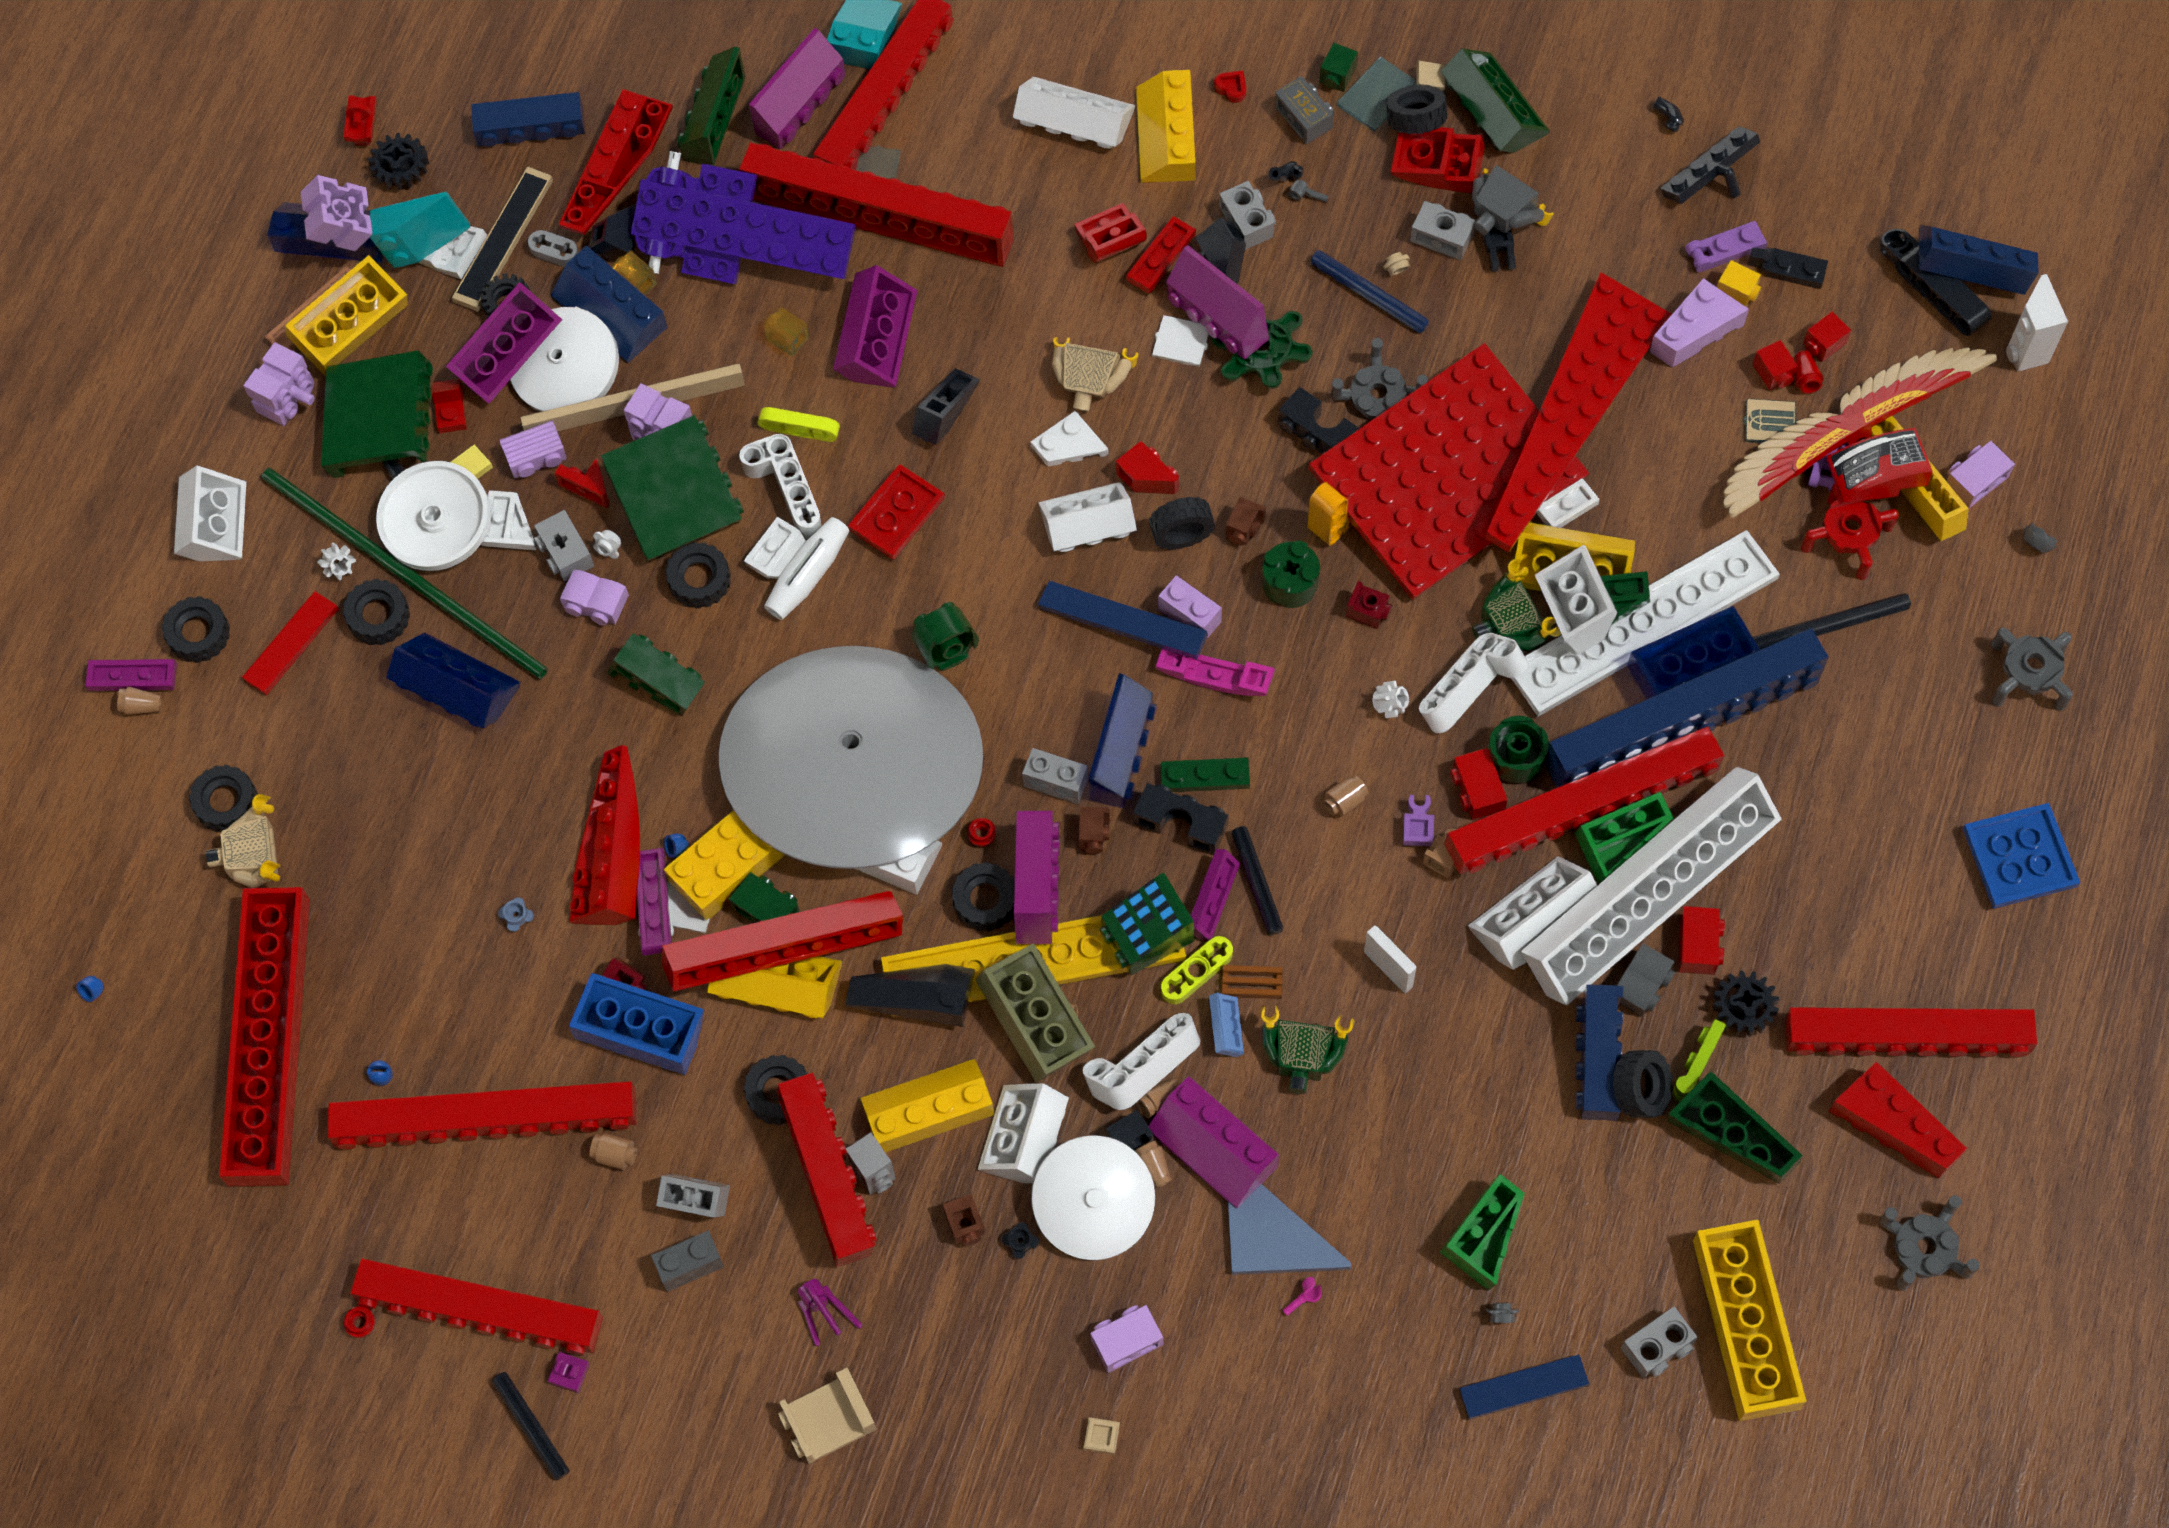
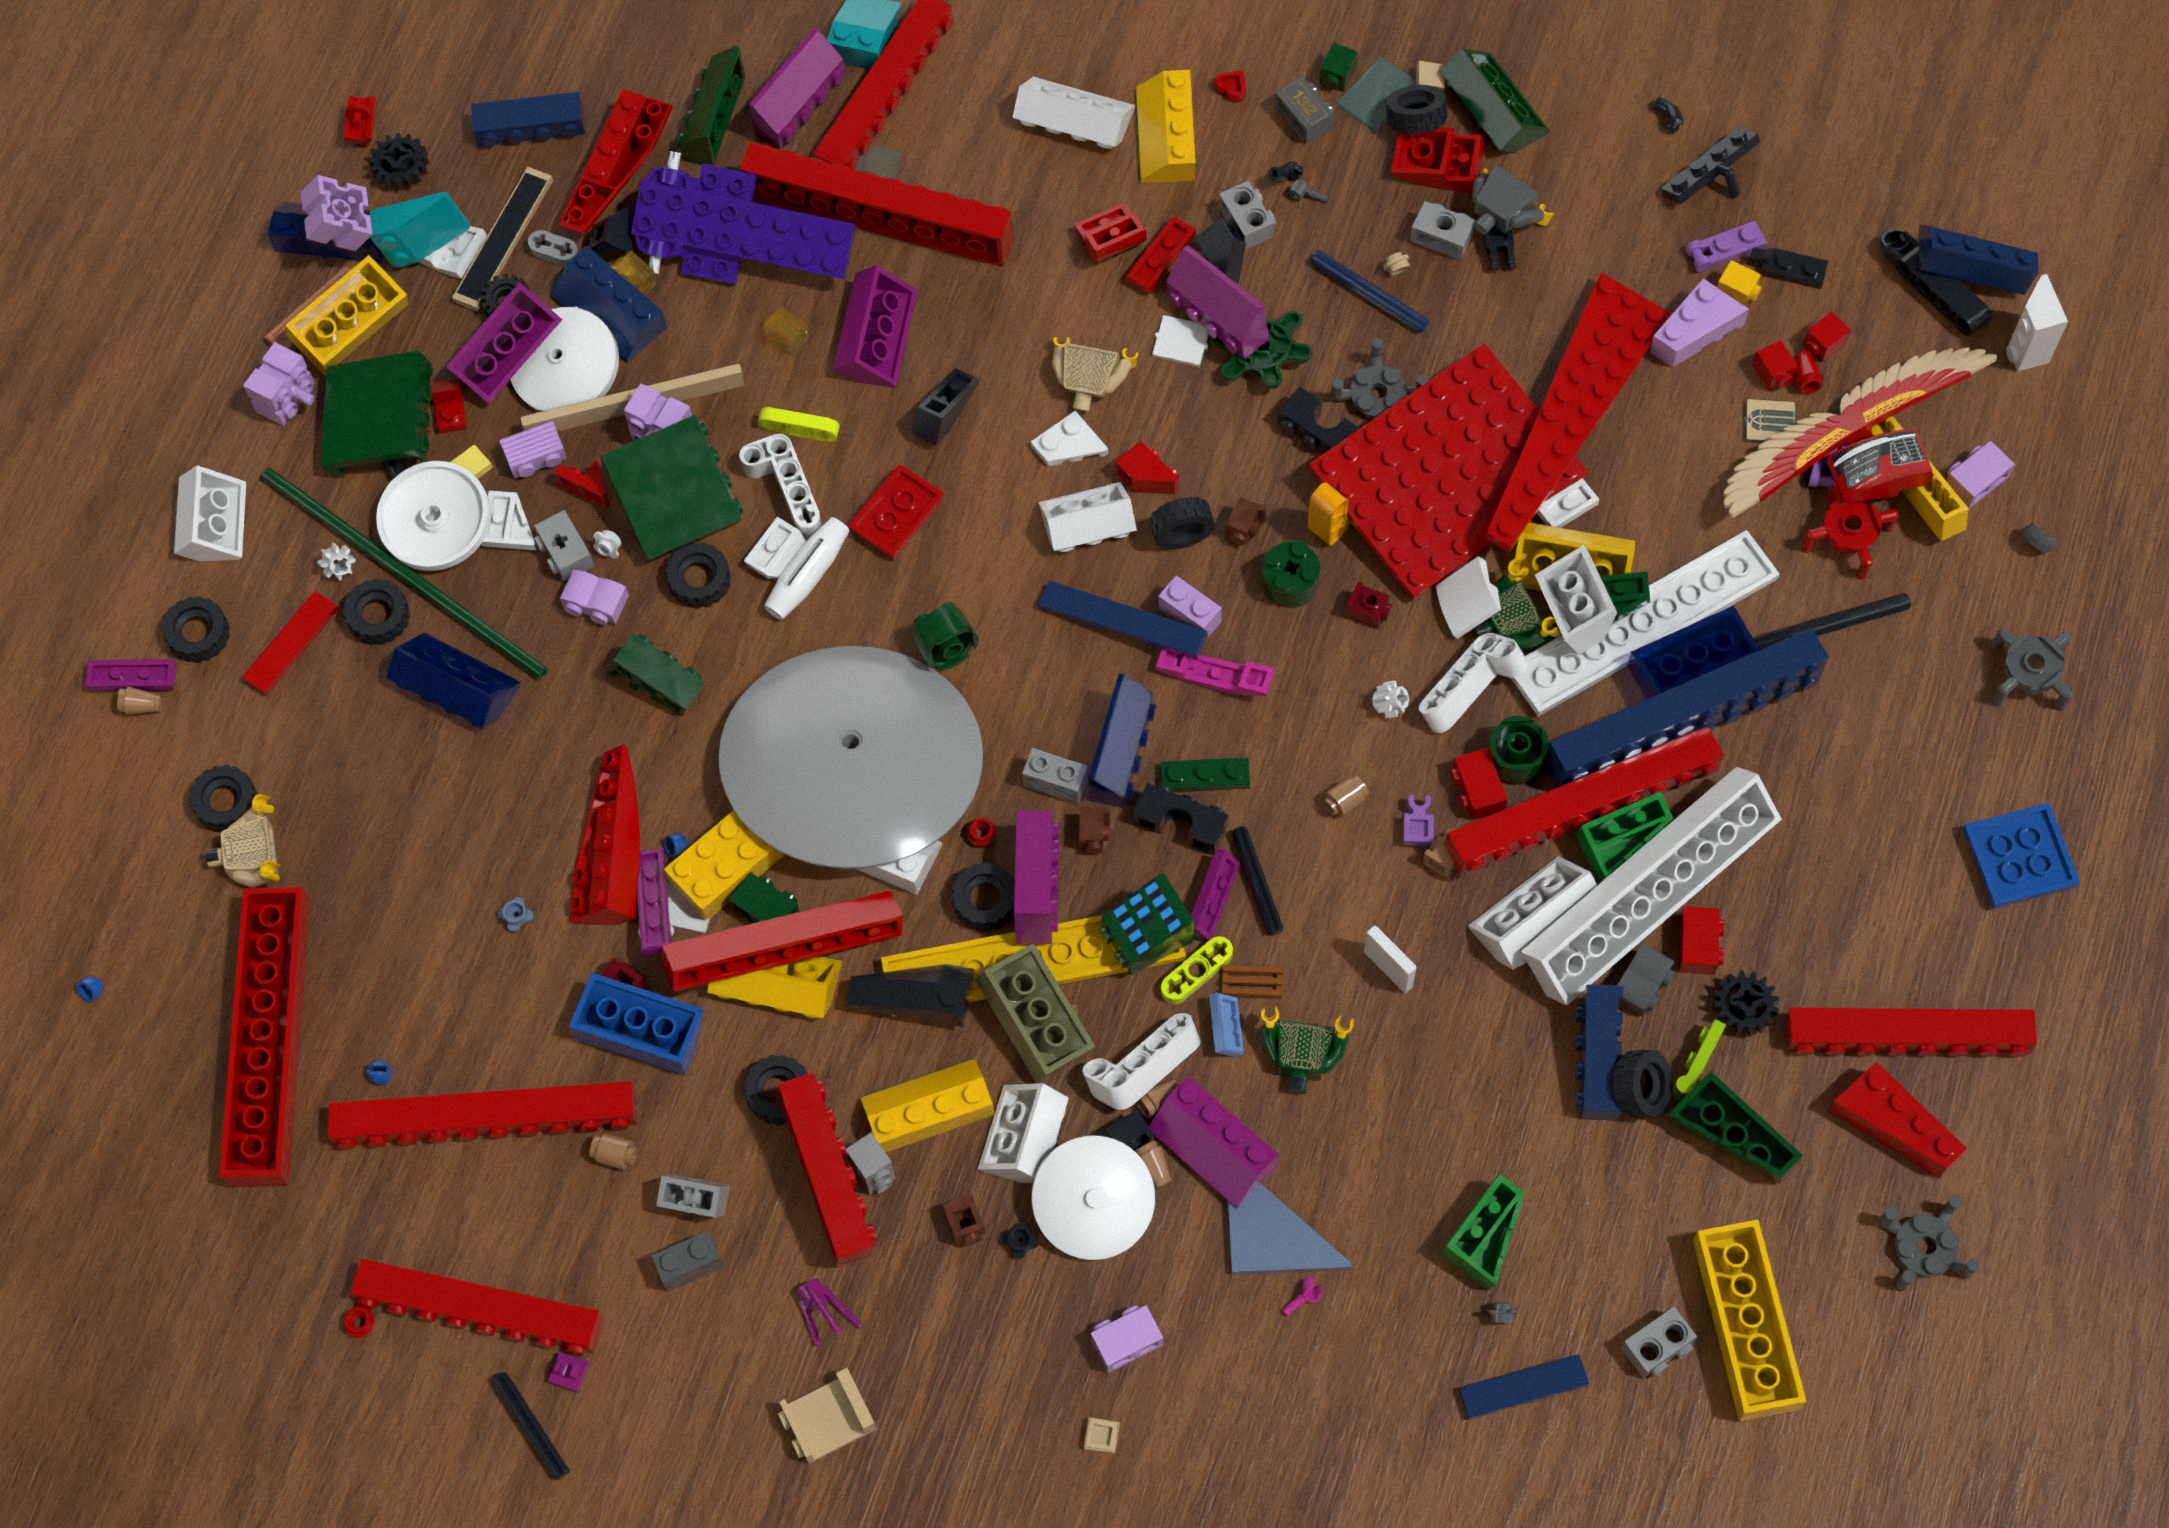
(1468, 597): none -> white slope

